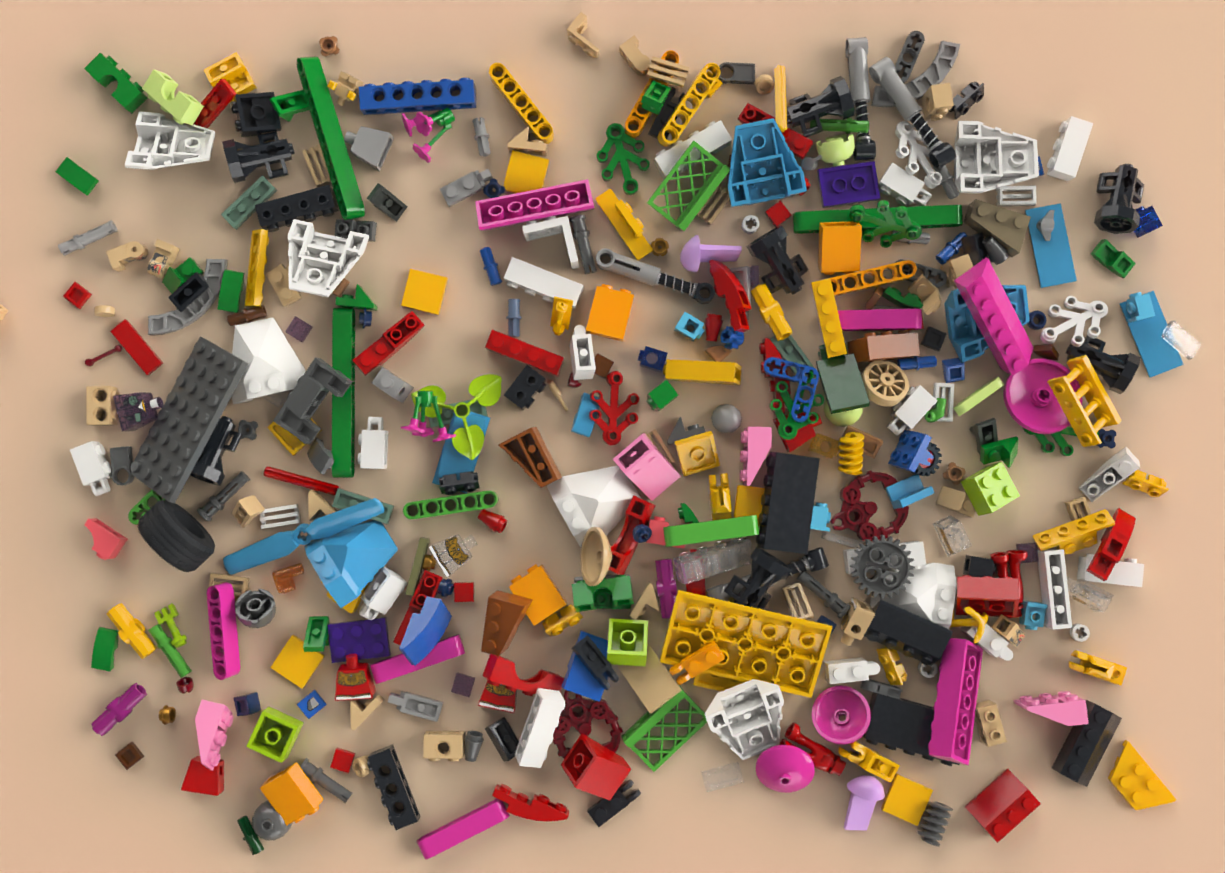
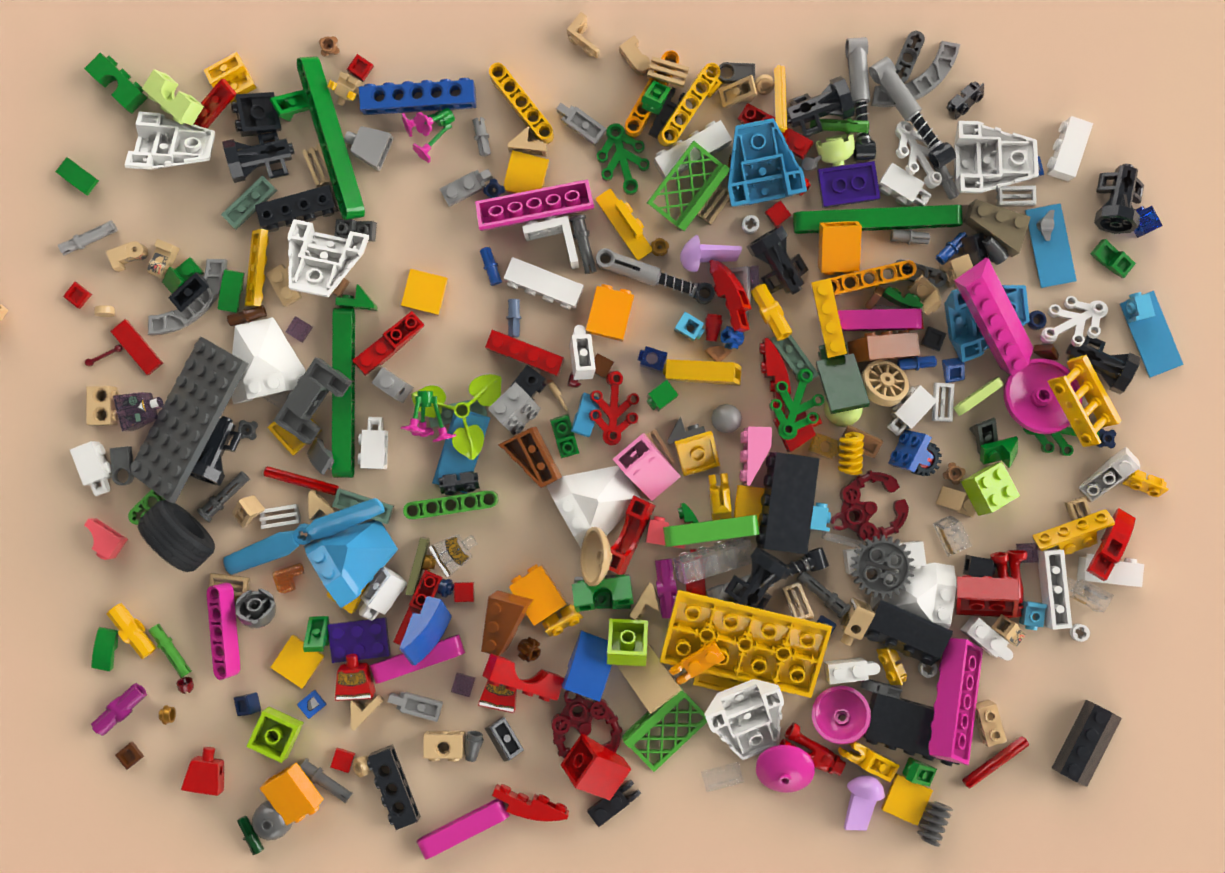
(168, 619): lime hinge -> none
(211, 728): bright pink slope -> none
(360, 67): none -> red tile
(365, 318): dark blue plate -> none
(387, 202): pearl dark grey slope -> none
(494, 521): red cone -> none
(514, 409): none -> light grey bracket
(529, 649): none -> reddish brown gear
(539, 728): white brick -> none
(561, 315): yellow hinge -> none
(564, 437): none -> green slope
(581, 123): none -> light grey hinge
(595, 661): black hinge -> none
(641, 533): dark blue plate -> none
(739, 91): none -> tan slope
(798, 378): blue beam -> none
(907, 491): dark azure panel -> none
(910, 230): green plant -> none
(919, 772): none -> green slope
(937, 101): tan brick -> none
(937, 412): bright green arm -> none
(977, 621): yellow piece -> none
(995, 762): none -> red axle
(1002, 805): red slope -> none
(1063, 708): bright pink slope -> none
(1098, 668): yellow plate -> none
(1138, 781): yellow wing -> none
(1181, 340): clear tile -> none

